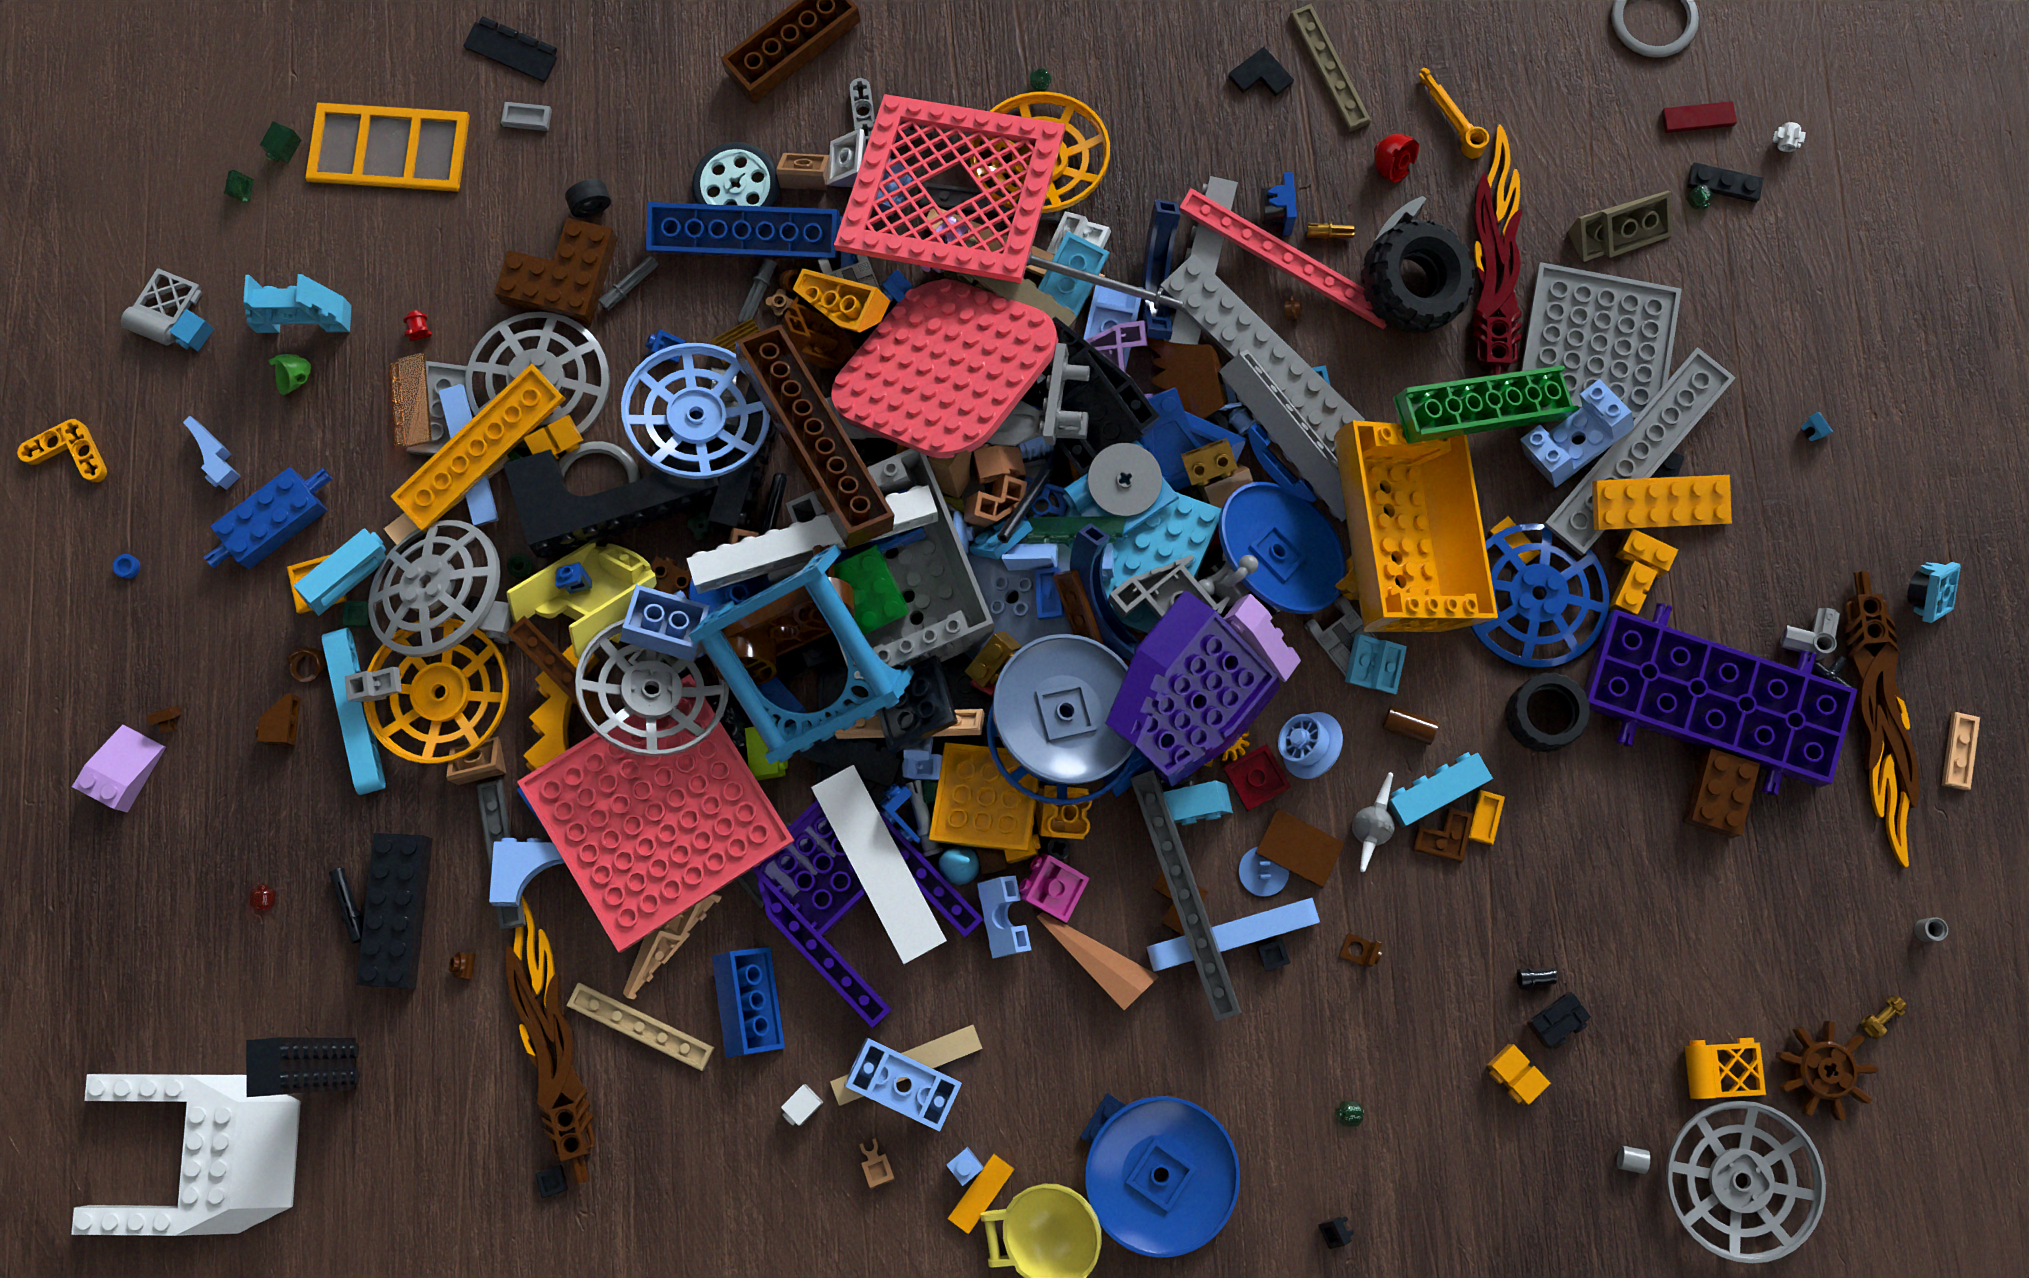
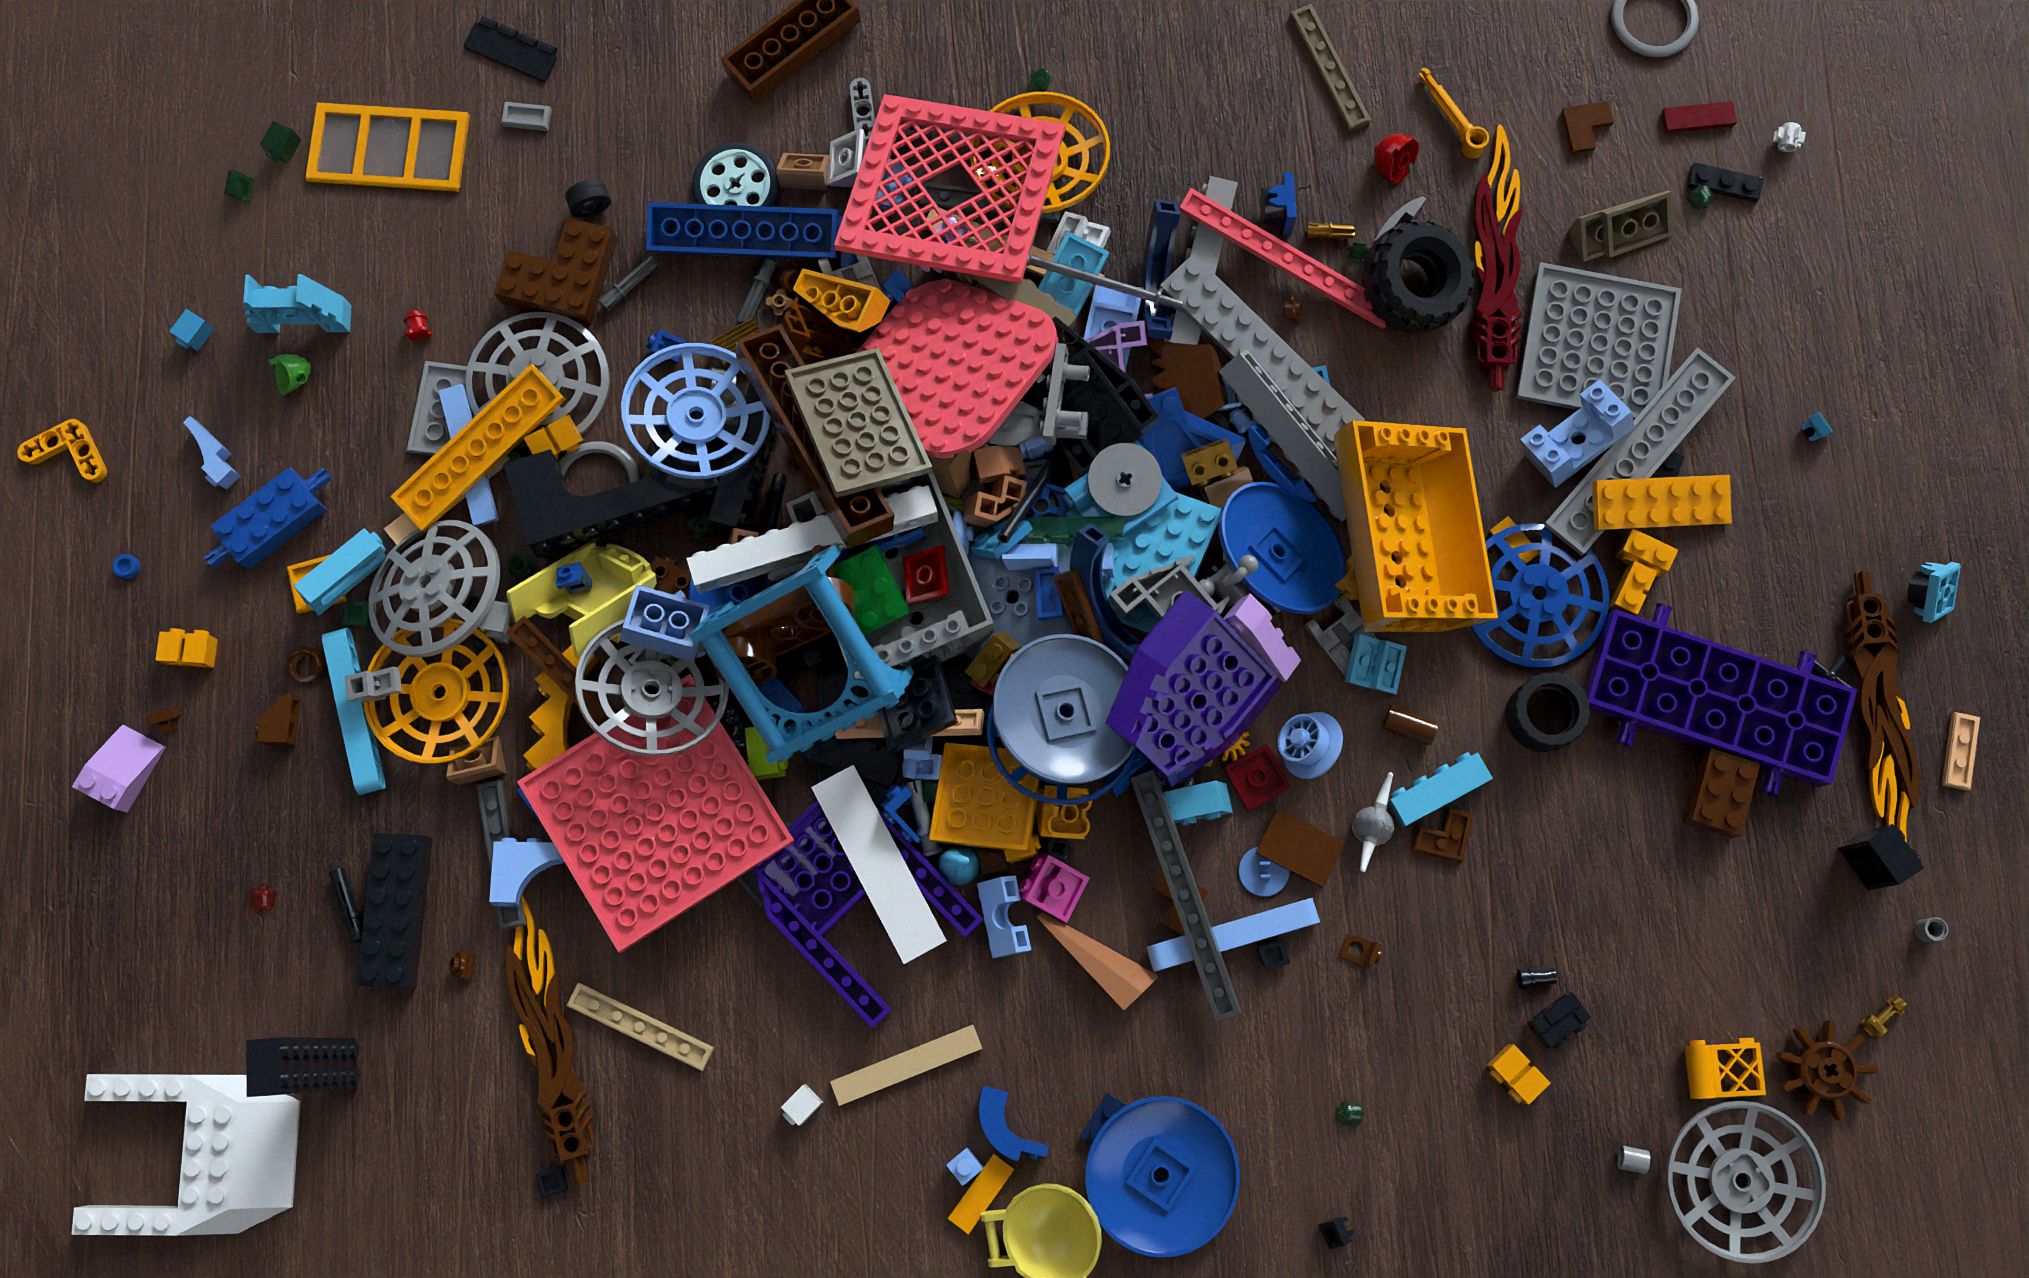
(149, 321): light grey piece -> none
(186, 649): none -> light orange piece
(411, 401): clear orange windscreen -> none
(663, 943): light nougat wedge -> none
(748, 1002): blue slope -> none
(857, 422): none -> dark tan plate
(876, 1076): light blue plate -> none
(877, 1167): medium nougat plate -> none
(926, 576): none -> red slope
(994, 1126): none -> blue arch
(1261, 67): black tile -> none
(1357, 251): none -> clear green plate
(1483, 404): green tile -> none
(1486, 817): light orange tile -> none
(1581, 120): none -> reddish brown tile
(1823, 631): light grey piece -> none
(1881, 857): none -> black brick

